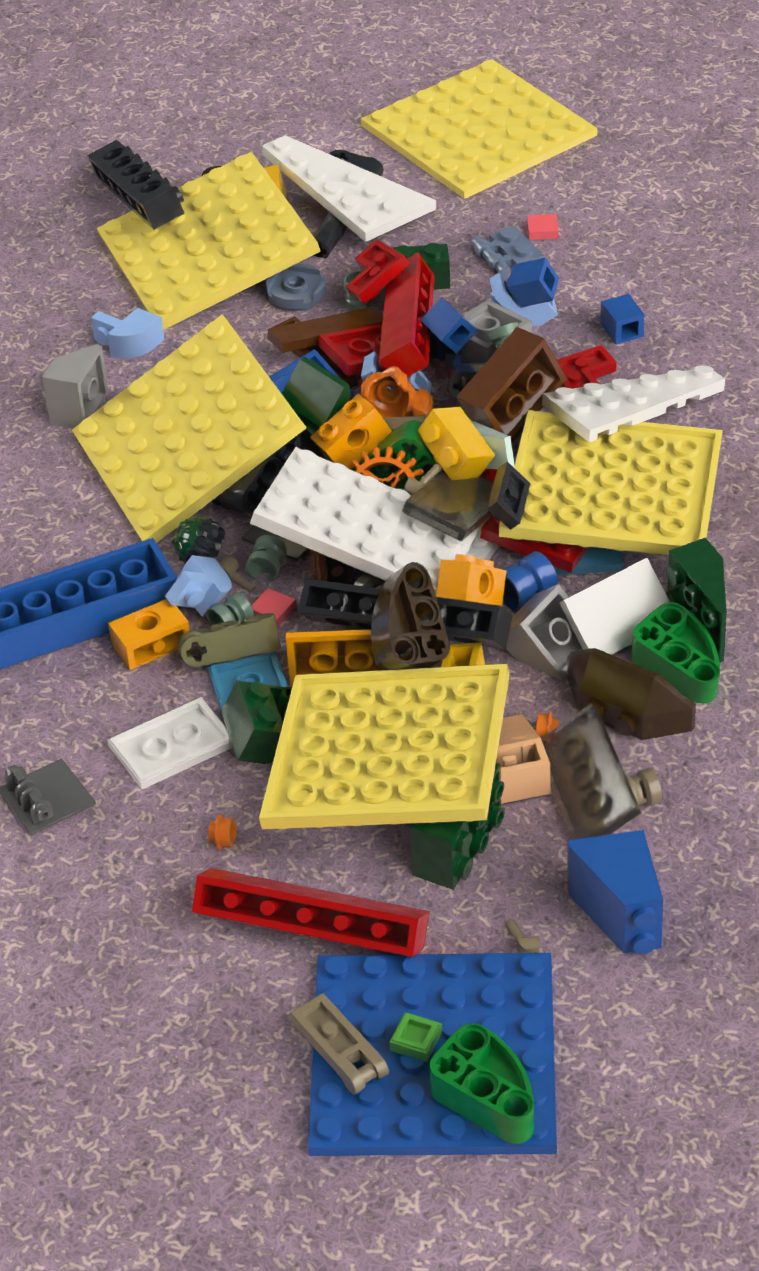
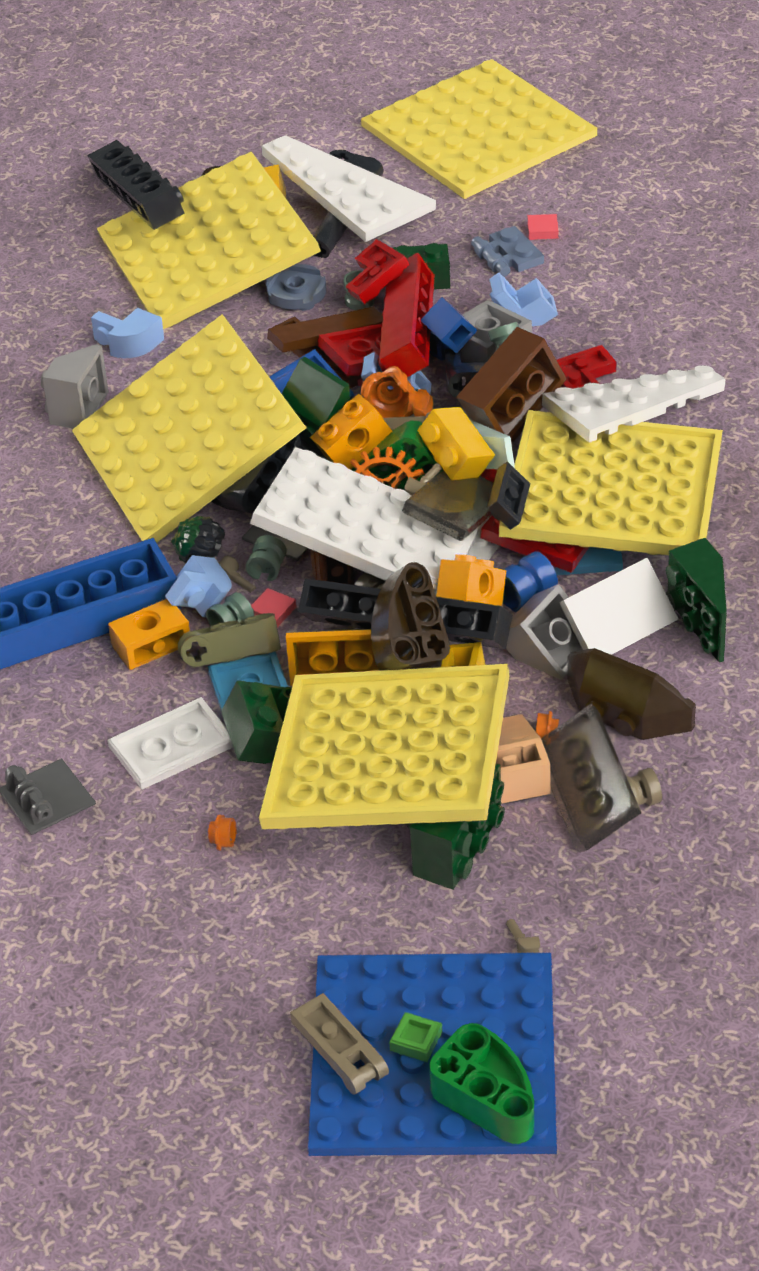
(311, 911): red brick -> none
(532, 282): blue brick -> none
(618, 888): blue slope -> none
(622, 318): blue brick -> none
(679, 651): green beam -> none

